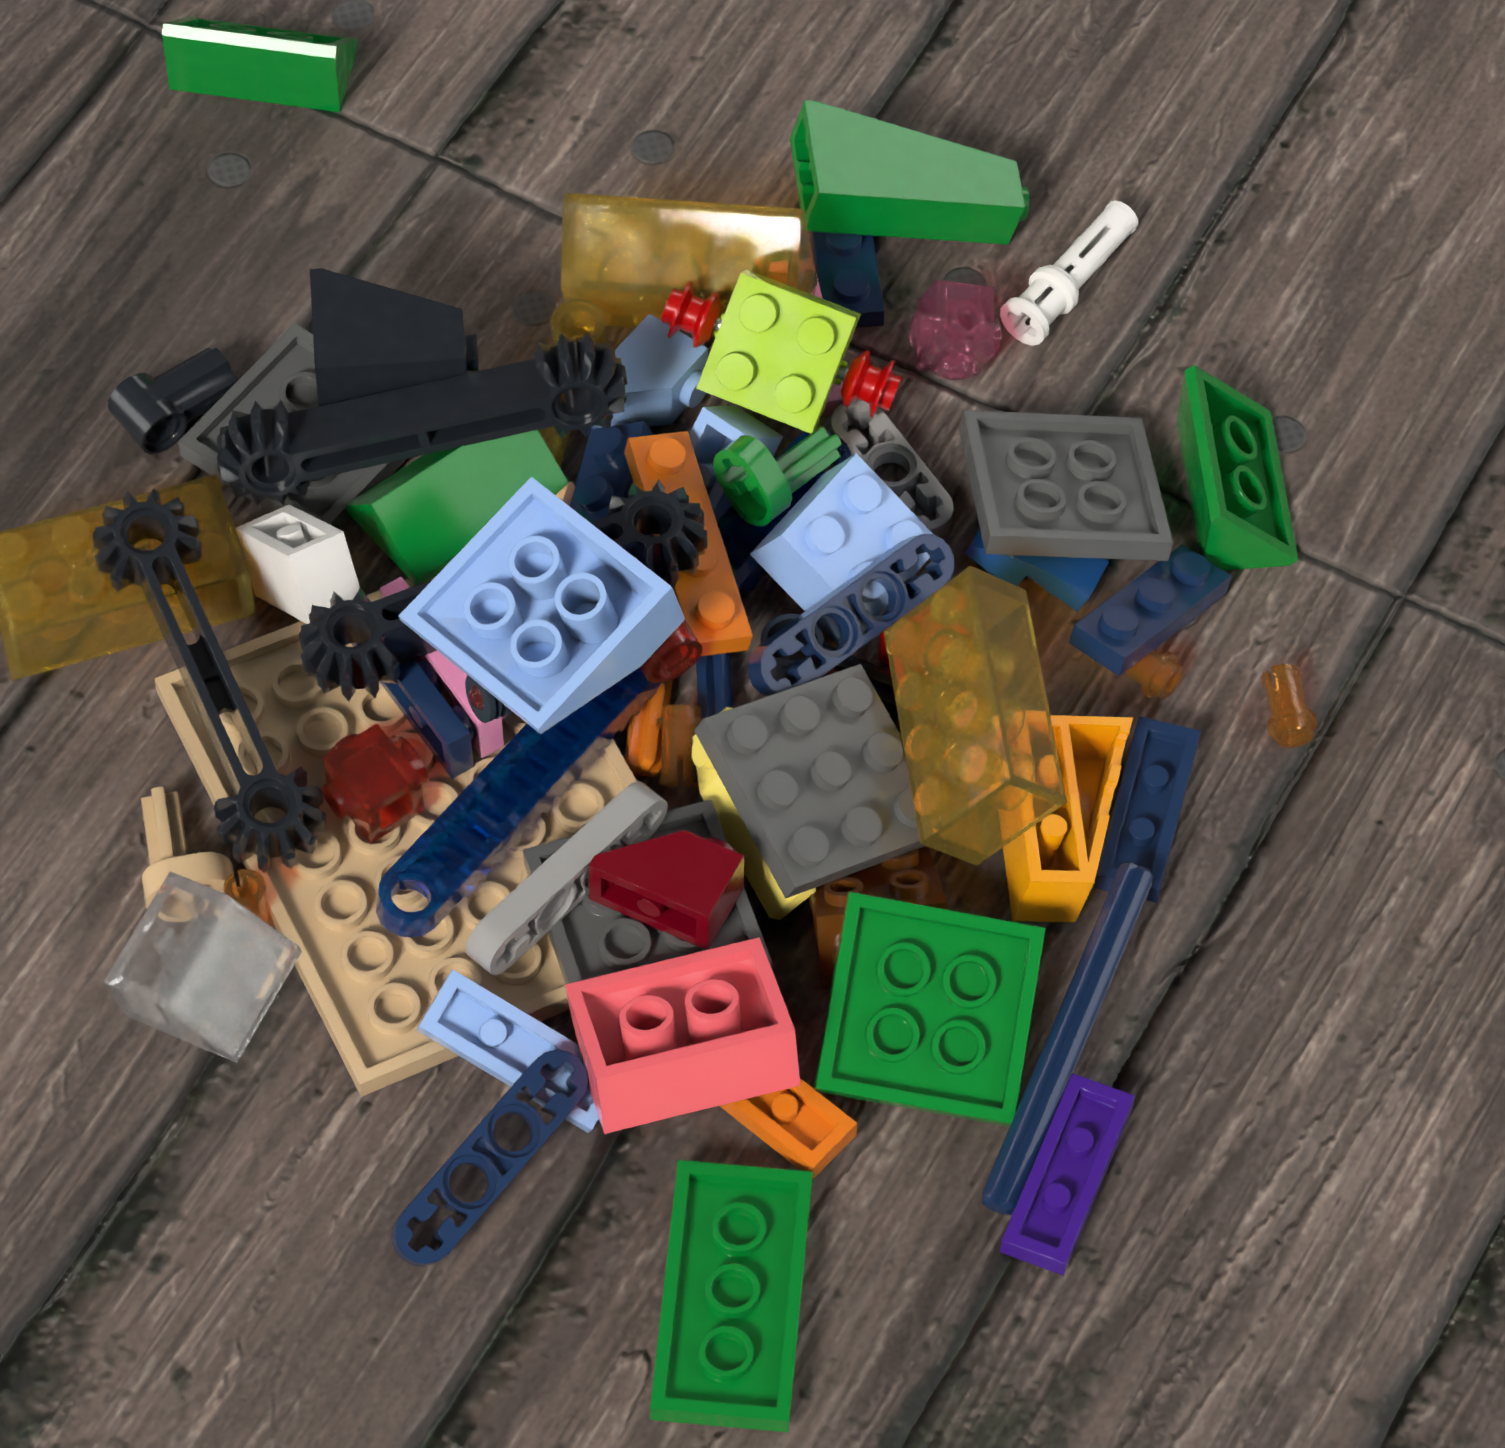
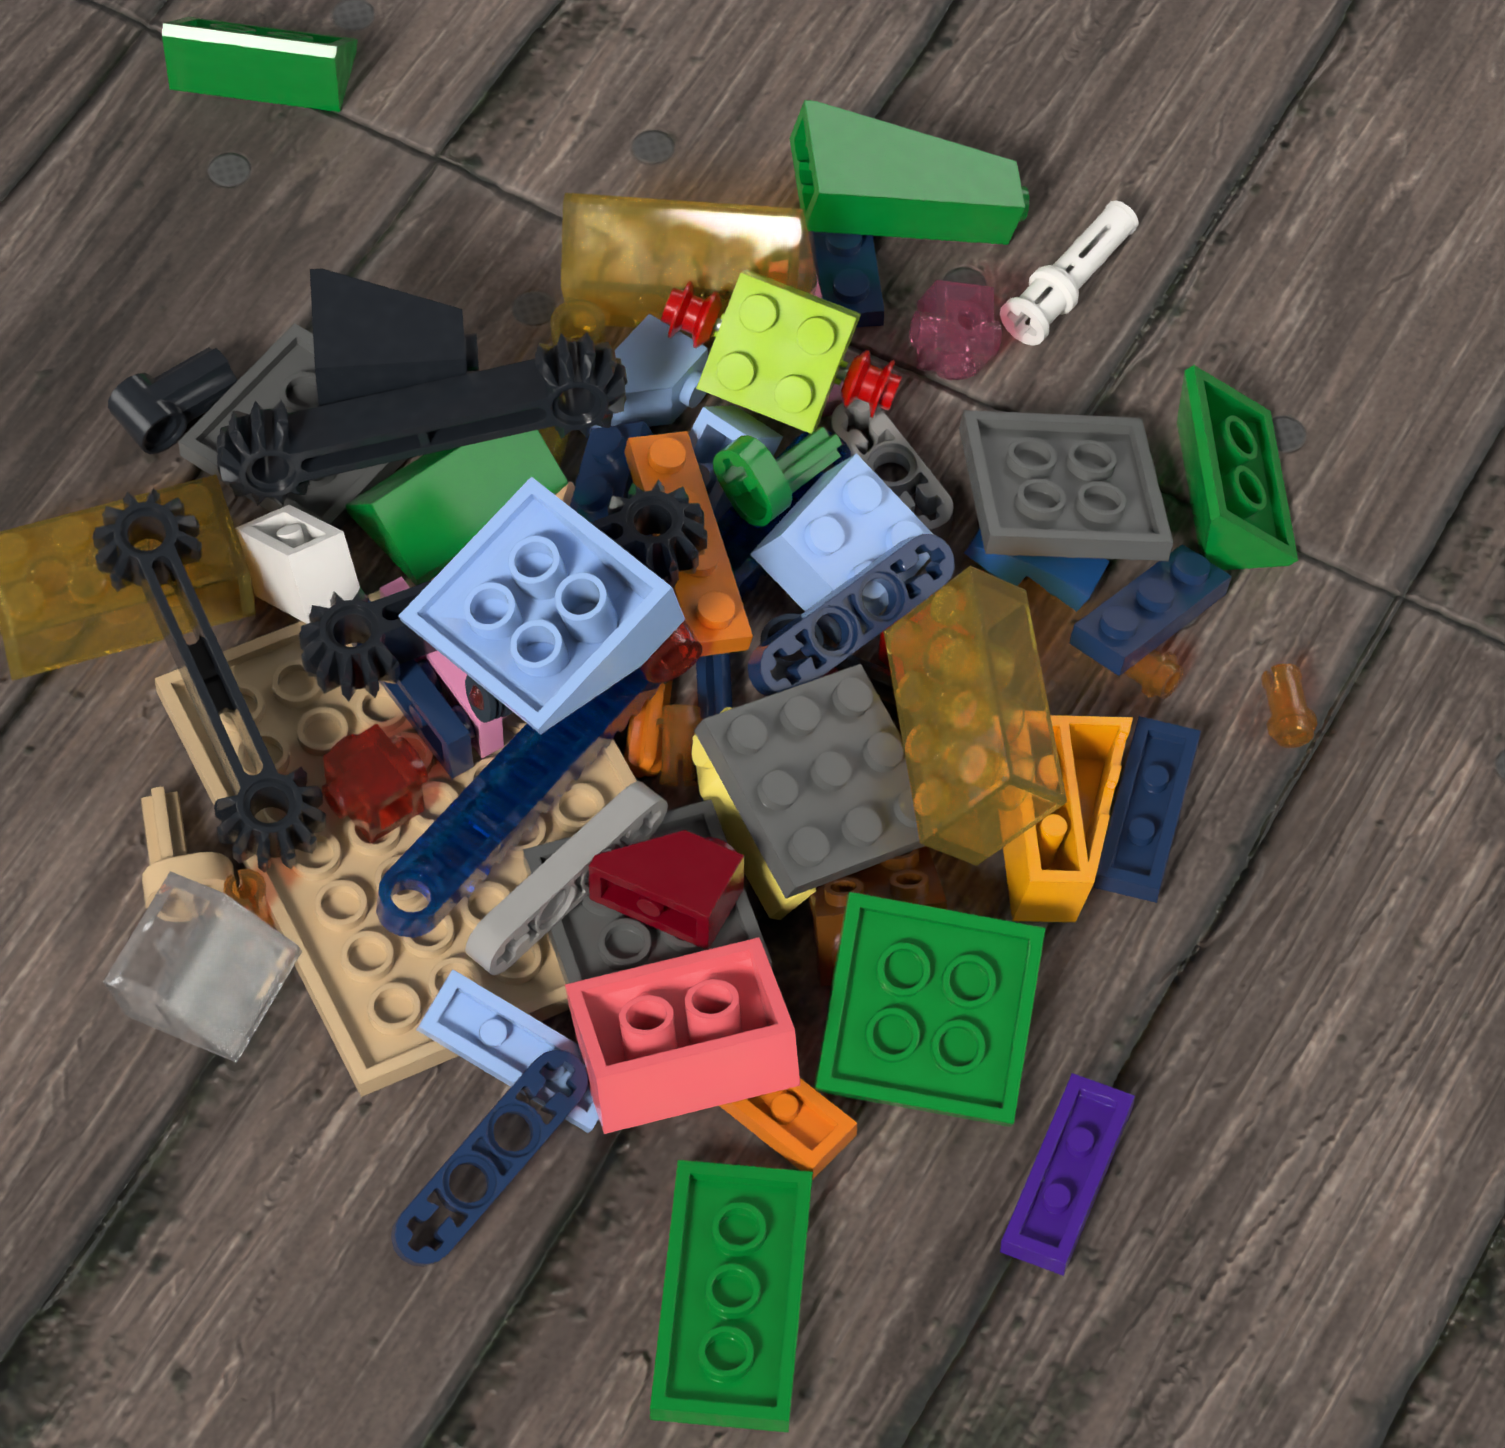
(1067, 1037): dark blue axle -> none

